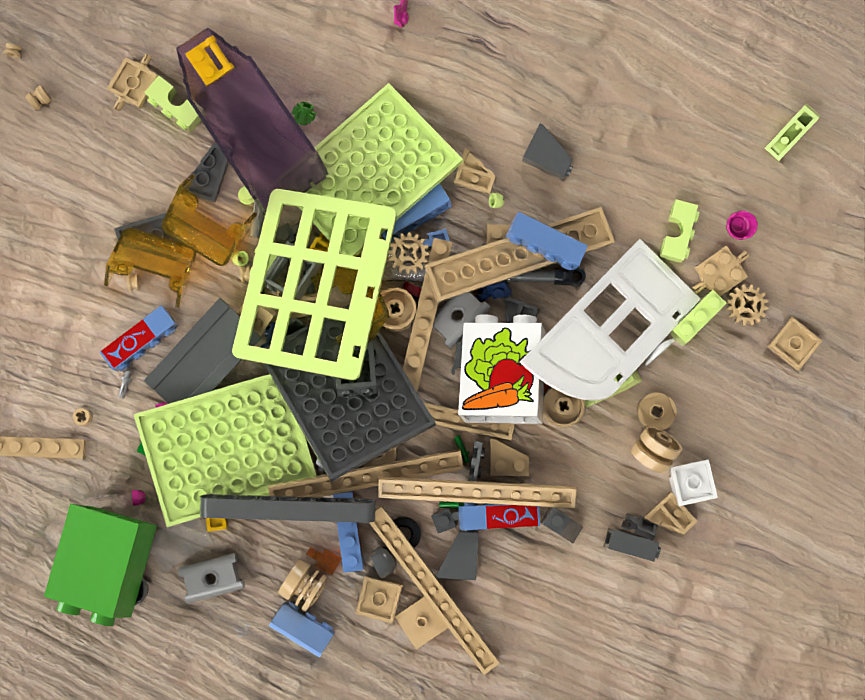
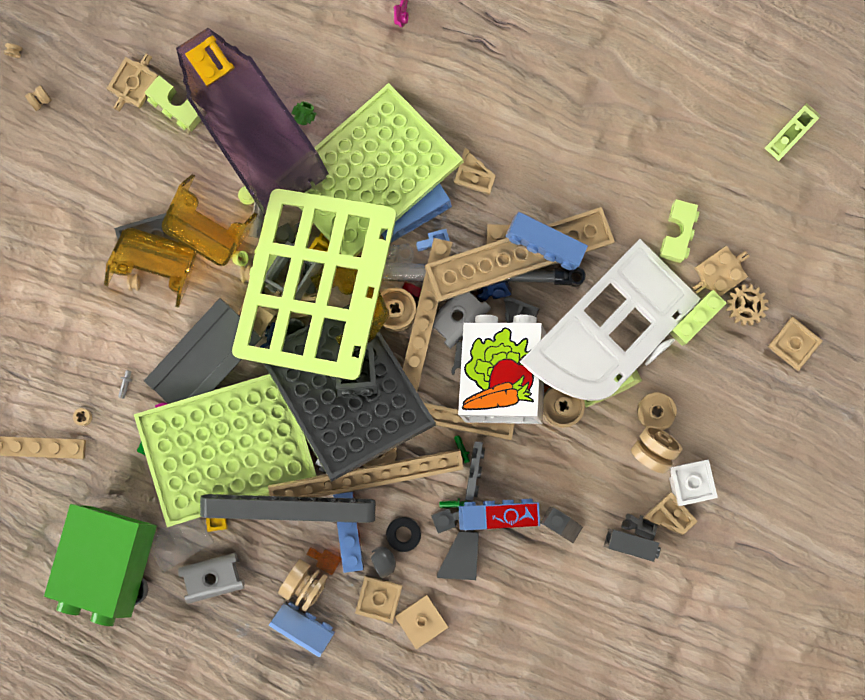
(138, 497): dark pink hinge -> none
(139, 338): brick -> none
(209, 175): dark grey wing -> none
(401, 260): tan gear -> none
(434, 591): tan plate -> none
(477, 492): tan plate -> none
(496, 200): yellowish green hinge -> none
(507, 461): tan wing -> none
(548, 154): dark grey slope -> none
(741, 225): dark pink hair -> none

